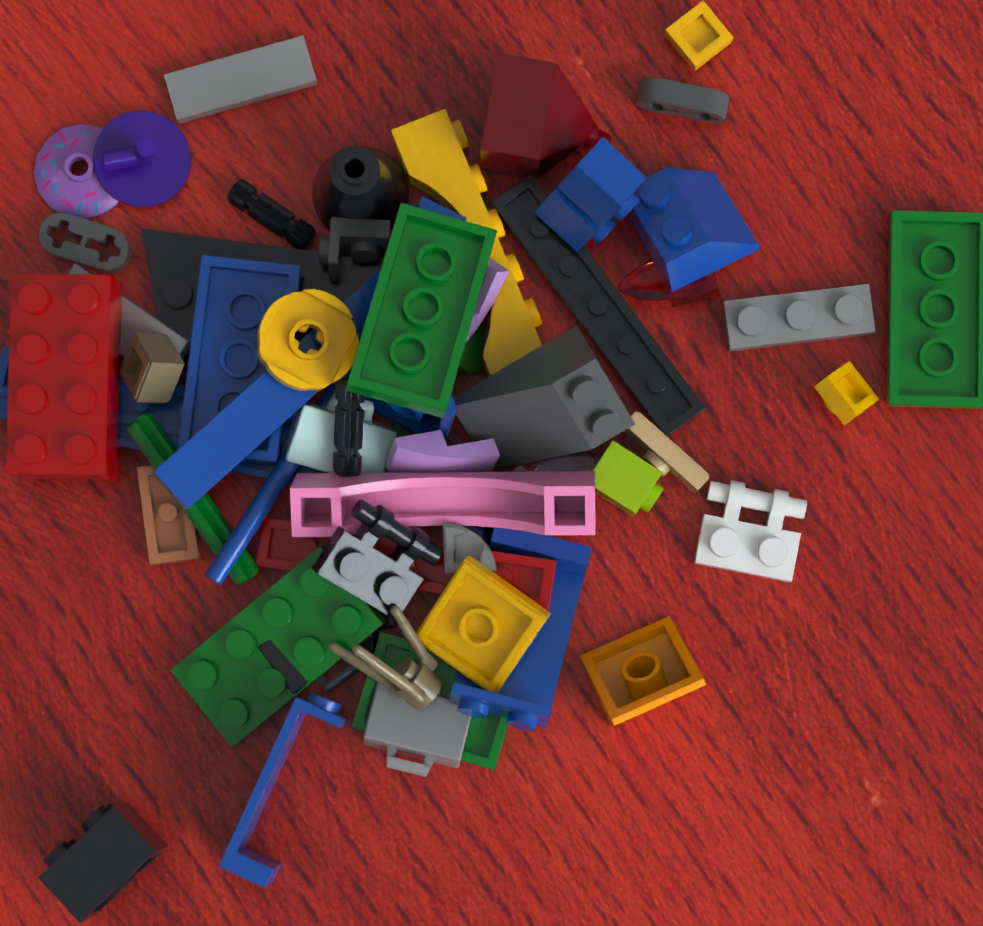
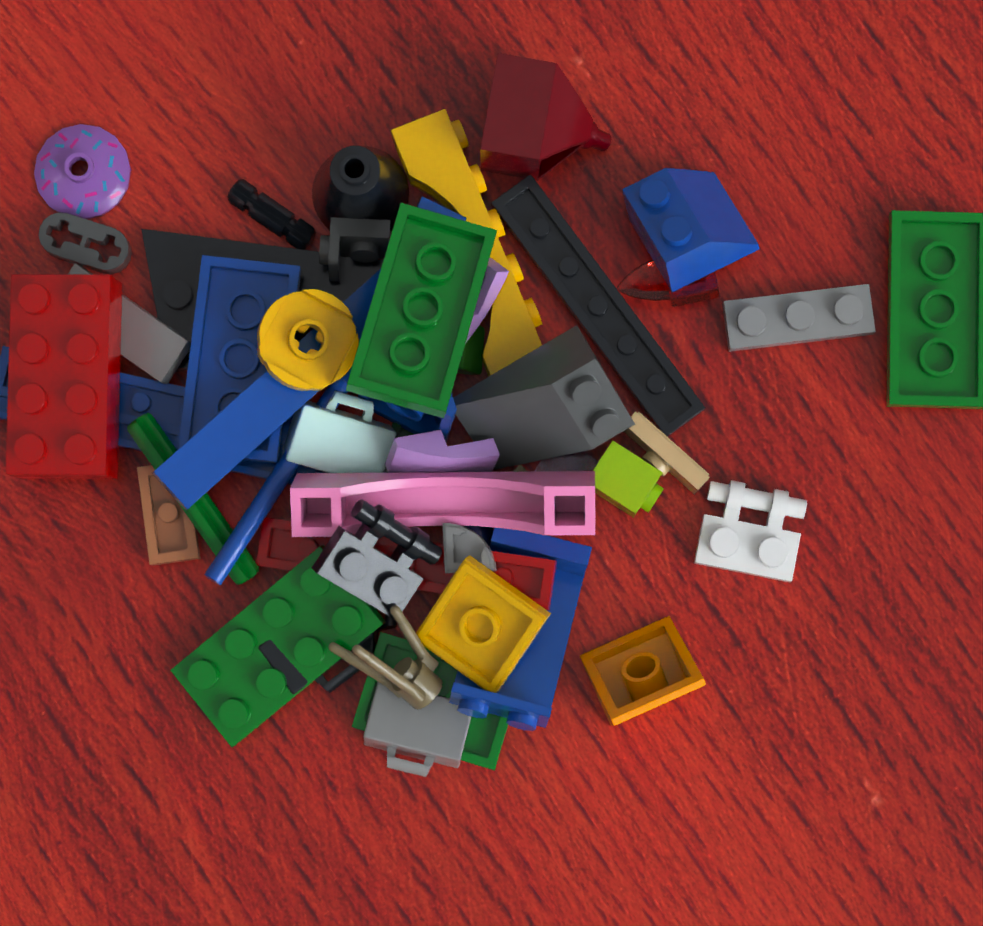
(102, 861): black brick -> none
(141, 159): dark purple shield -> none
(151, 367): dark tan slope -> none
(239, 858): blue panel -> none
(240, 79): light grey tile -> none
(348, 431): black axle -> none
(590, 195): blue piece -> none
(682, 100): dark grey beam -> none
(698, 35): yellow plate -> none
(846, 393): yellow plate -> none

